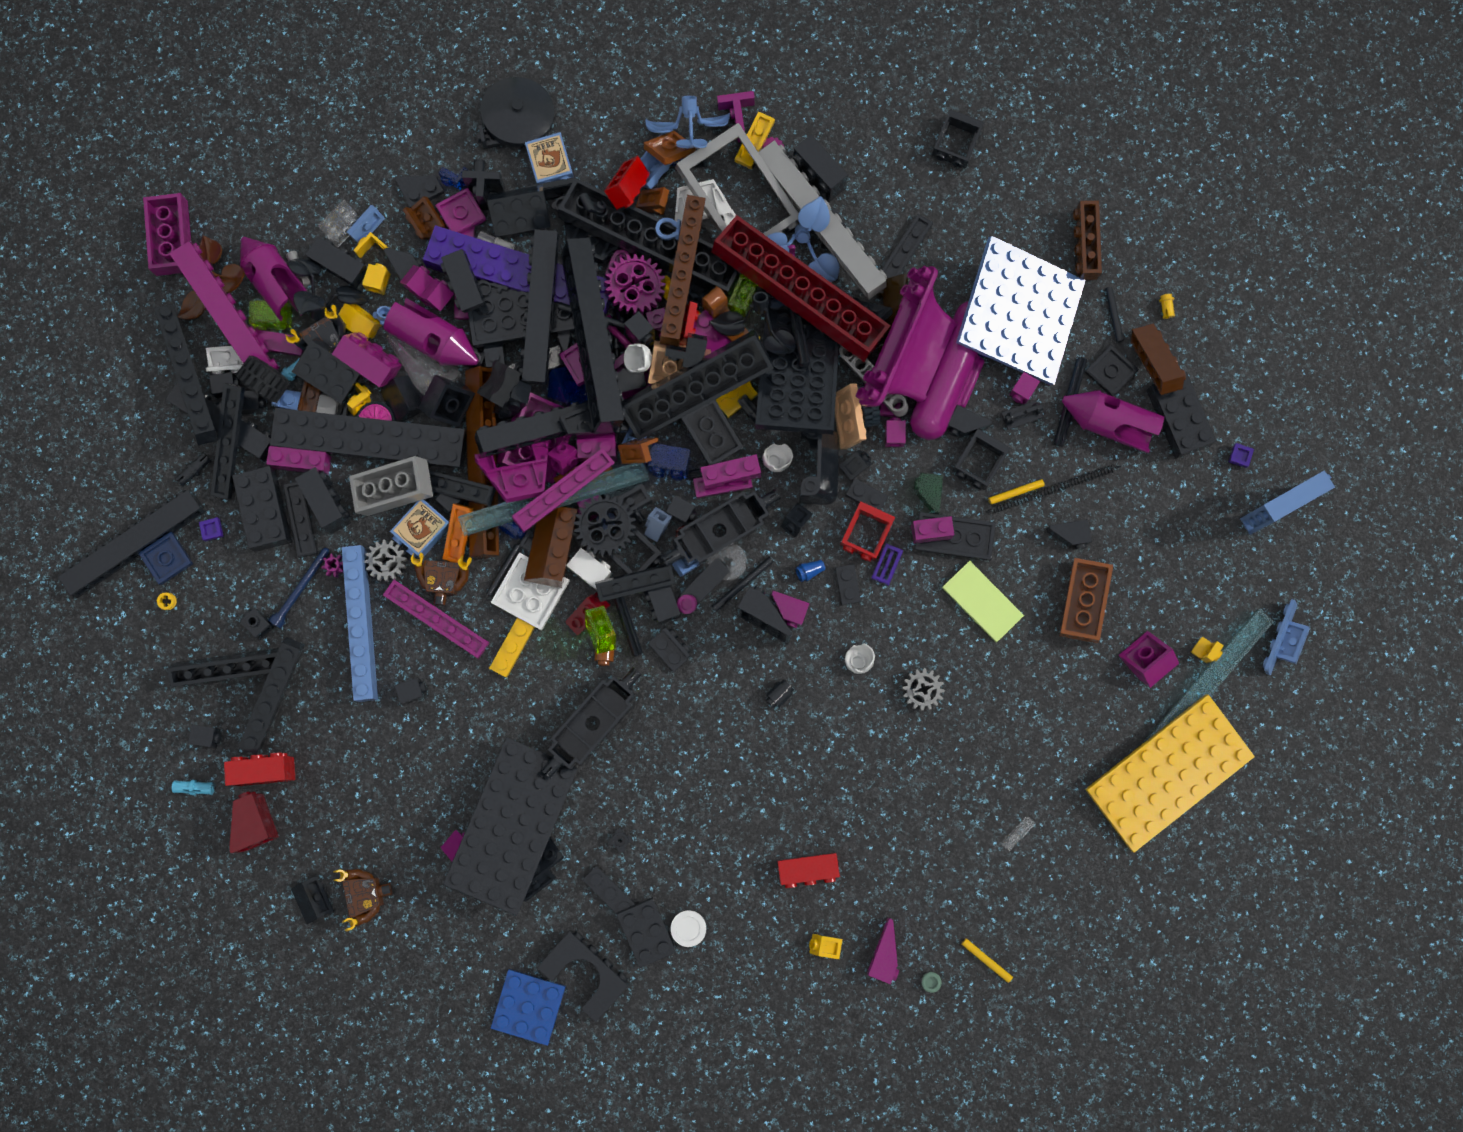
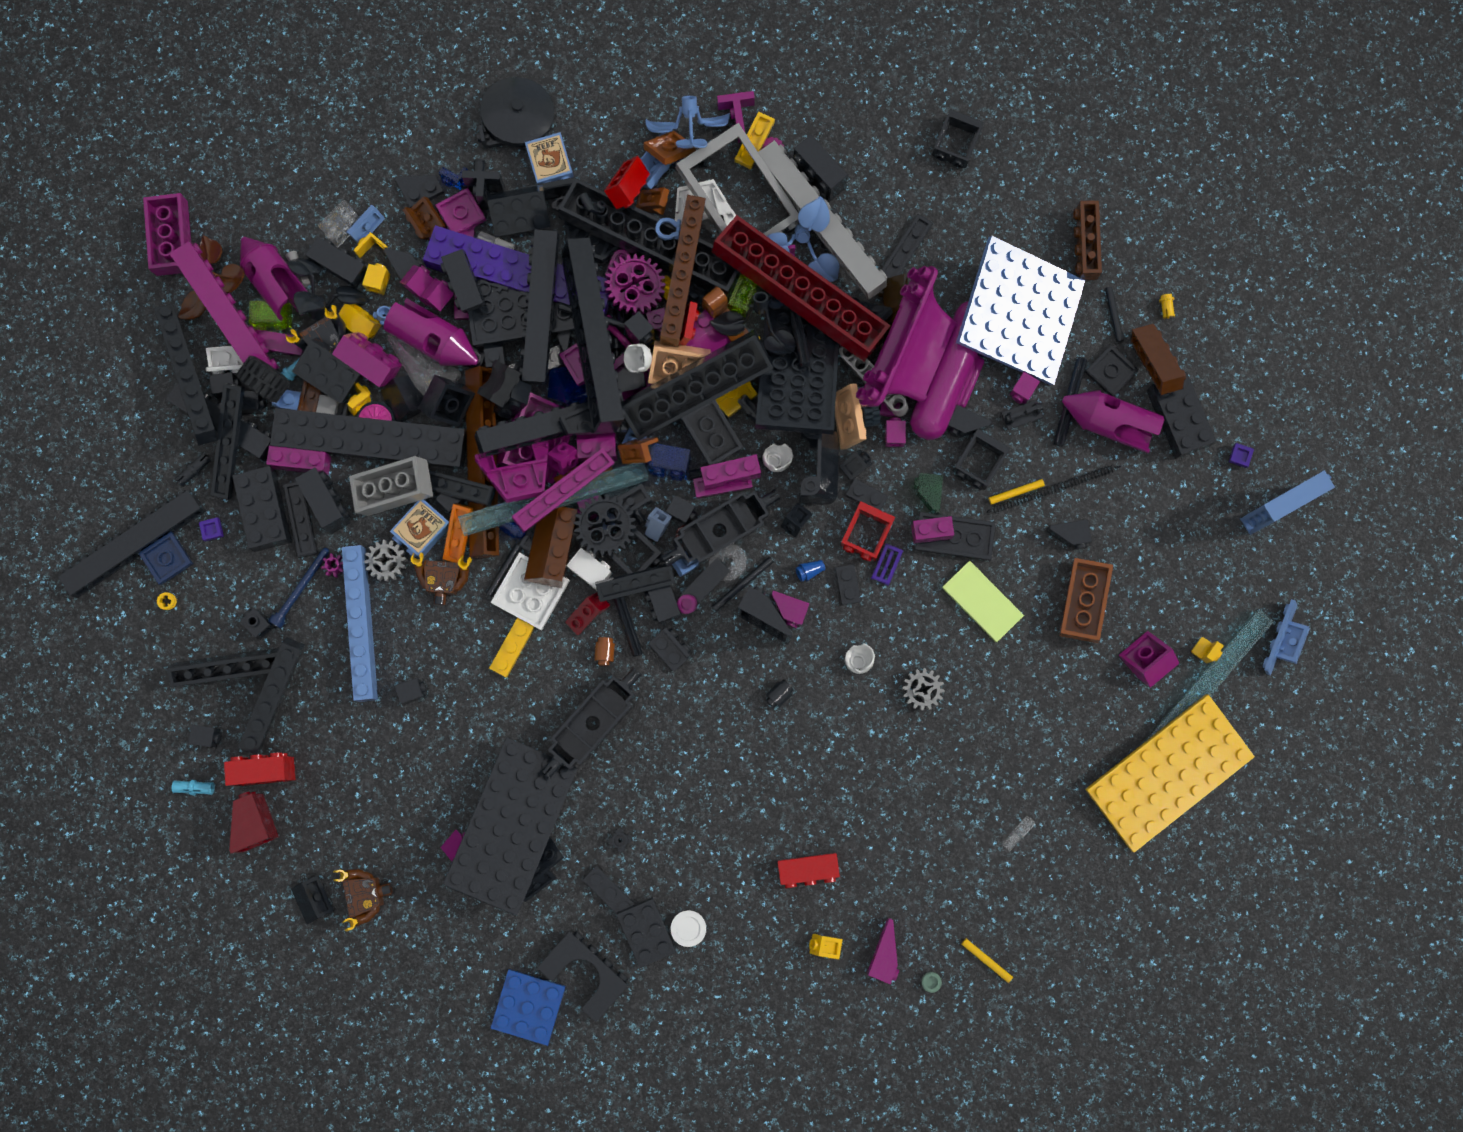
(436, 619): magenta plate -> none
(600, 629): clear neon green brick -> none
(691, 353): black brick -> none

